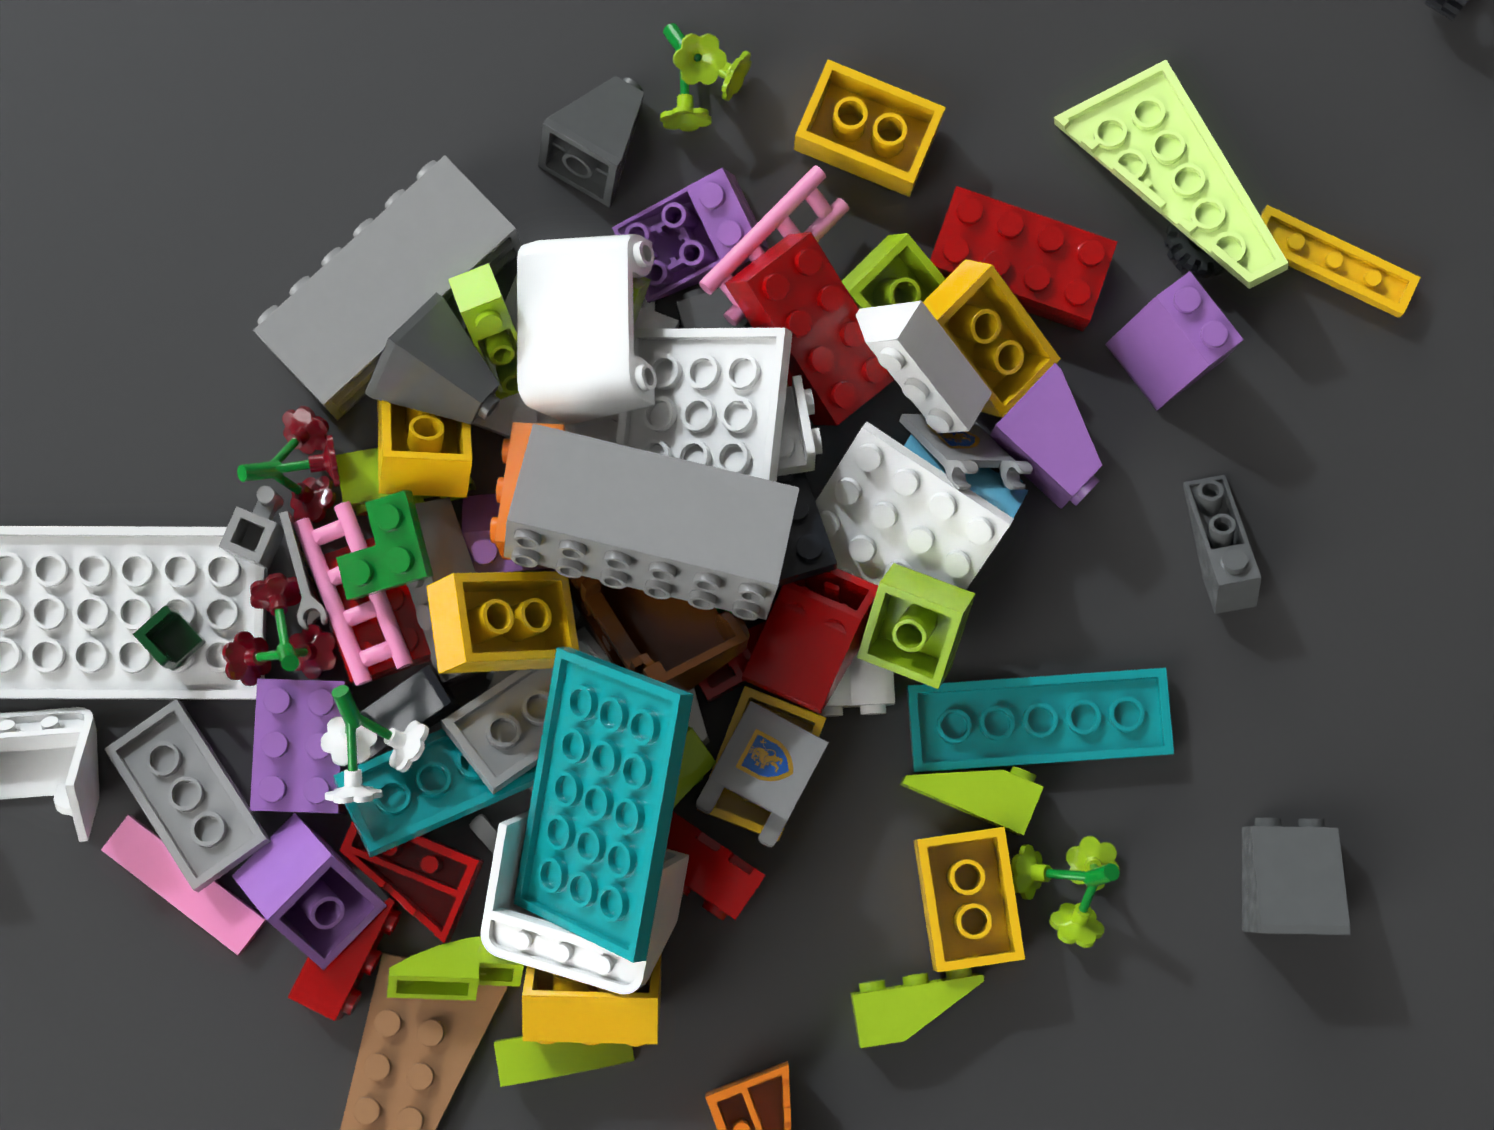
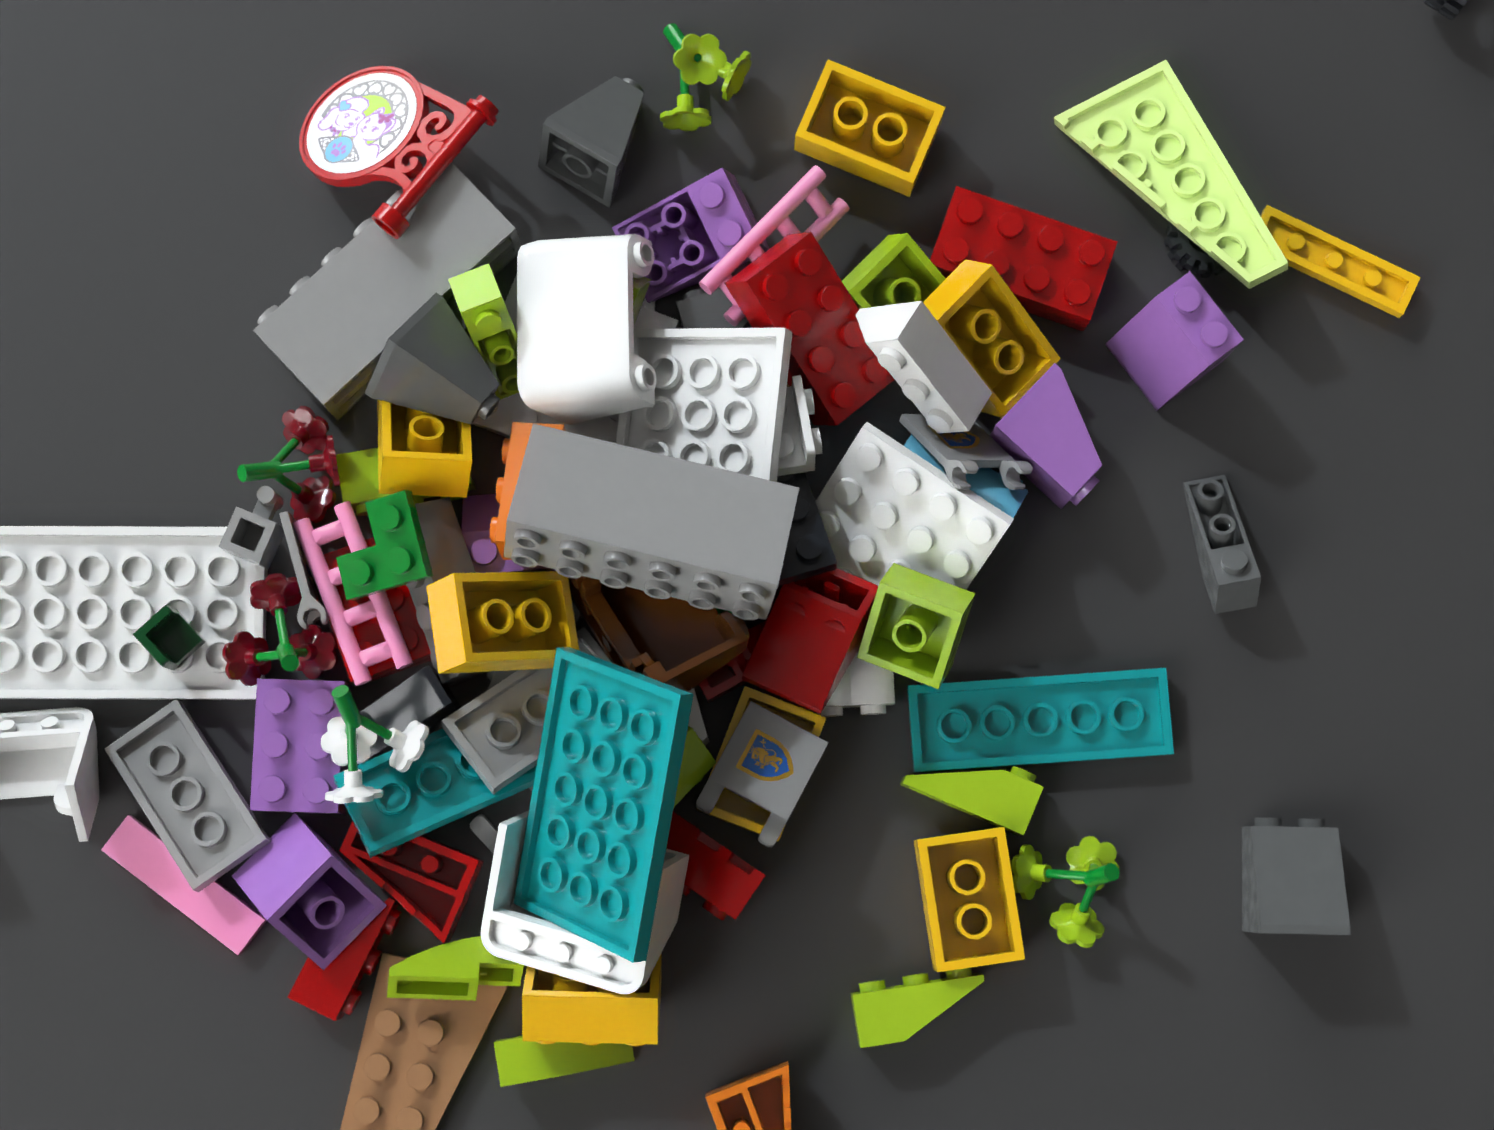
(372, 129): none -> piece

